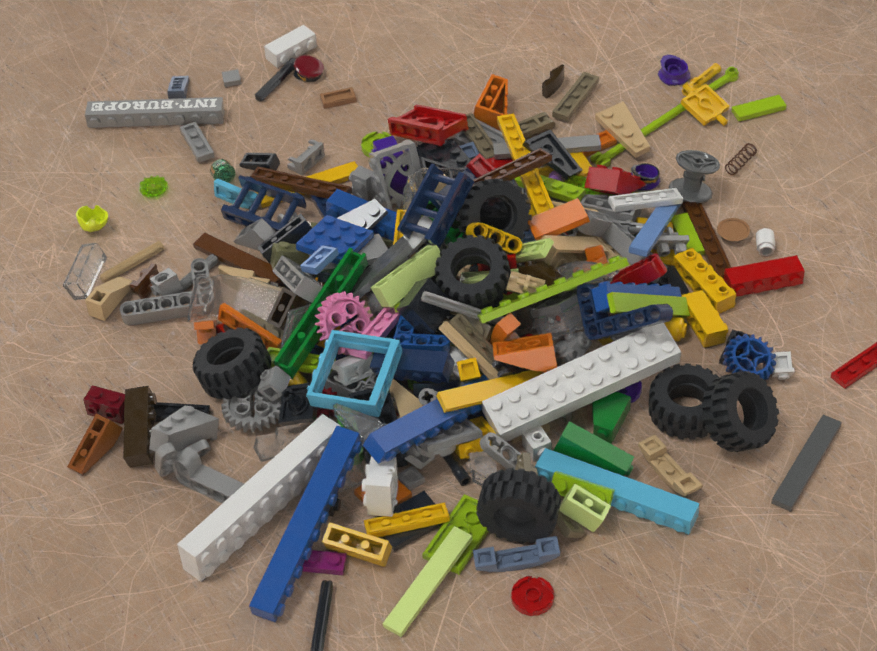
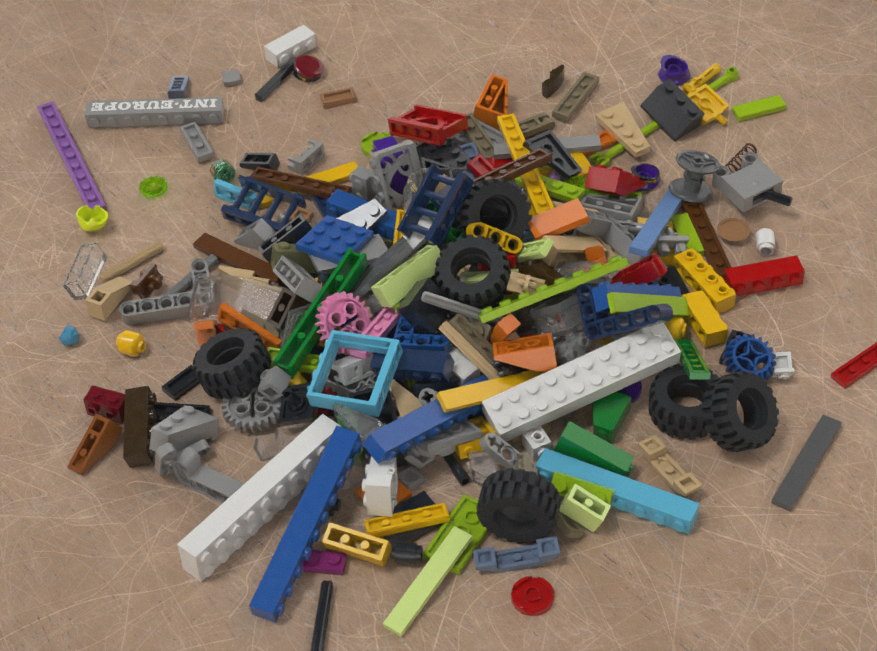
(69, 335): none -> dark azure piece
(70, 156): none -> medium lavender plate
(130, 343): none -> yellow head
(165, 283): light grey brick -> none
(181, 383): none -> black tile
(308, 215): none -> medium nougat tile
(319, 260): medium blue plate -> none
(407, 552): none -> black brick
(468, 369): yellow plate -> none
(645, 200): white tile -> none
(672, 110): none -> black slope
(692, 360): none -> green tile
(750, 184): none -> light grey piece

